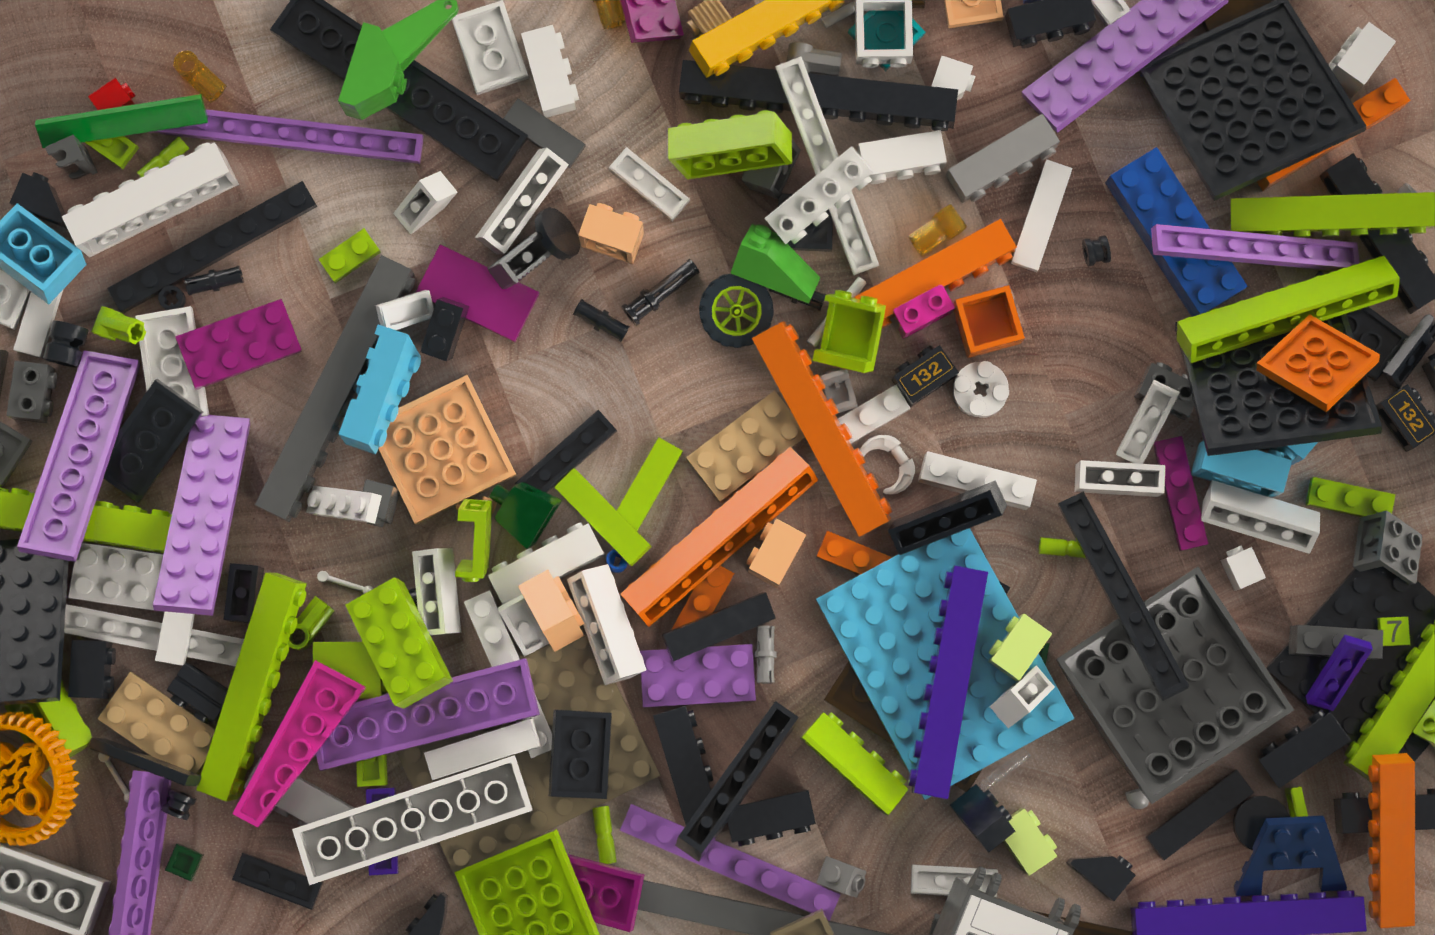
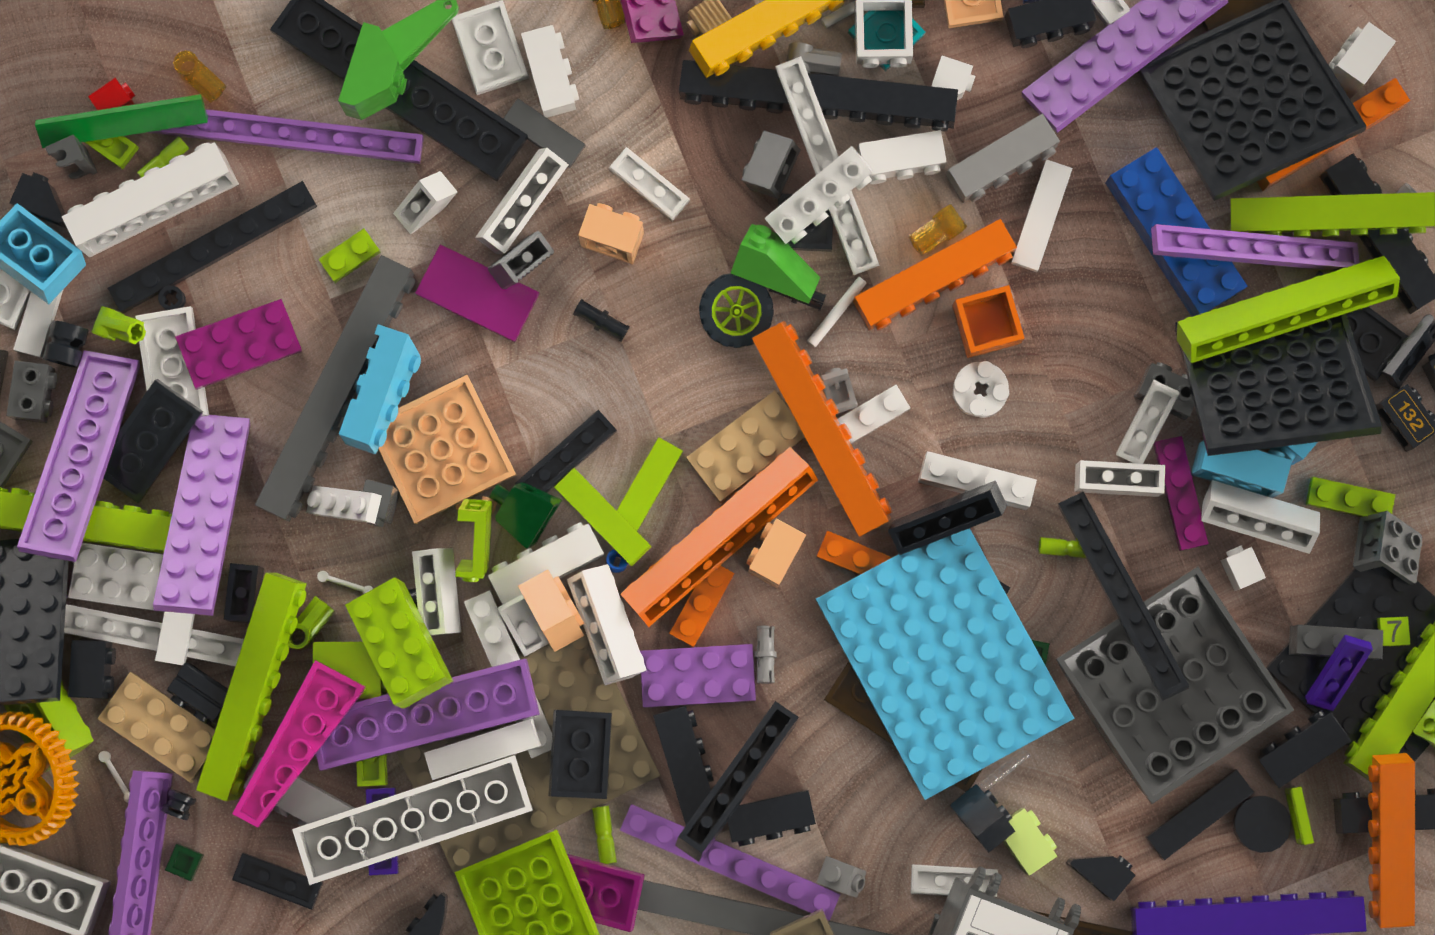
(144, 762): black tile -> none
(214, 280): black pin -> none
(406, 310): white tile -> none
(444, 329): black brick -> none
(558, 233): black tile -> none
(647, 297): black pin -> none
(718, 626): black tile -> none
(730, 145): lime brick -> none
(851, 332): lime panel -> none
(854, 763): lime slope -> none
(907, 467): white piece -> none
(923, 311): dark pink bracket -> none
(924, 375): black brick -> none
(949, 682): dark purple brick -> none
(1019, 646): yellowish green brick -> none
(1022, 697): white slope -> none
(1096, 250): black wheel -> none
(1137, 799): light grey hinge -> none
(1292, 845): dark blue wing -> none
(1318, 362): orange plate -> none

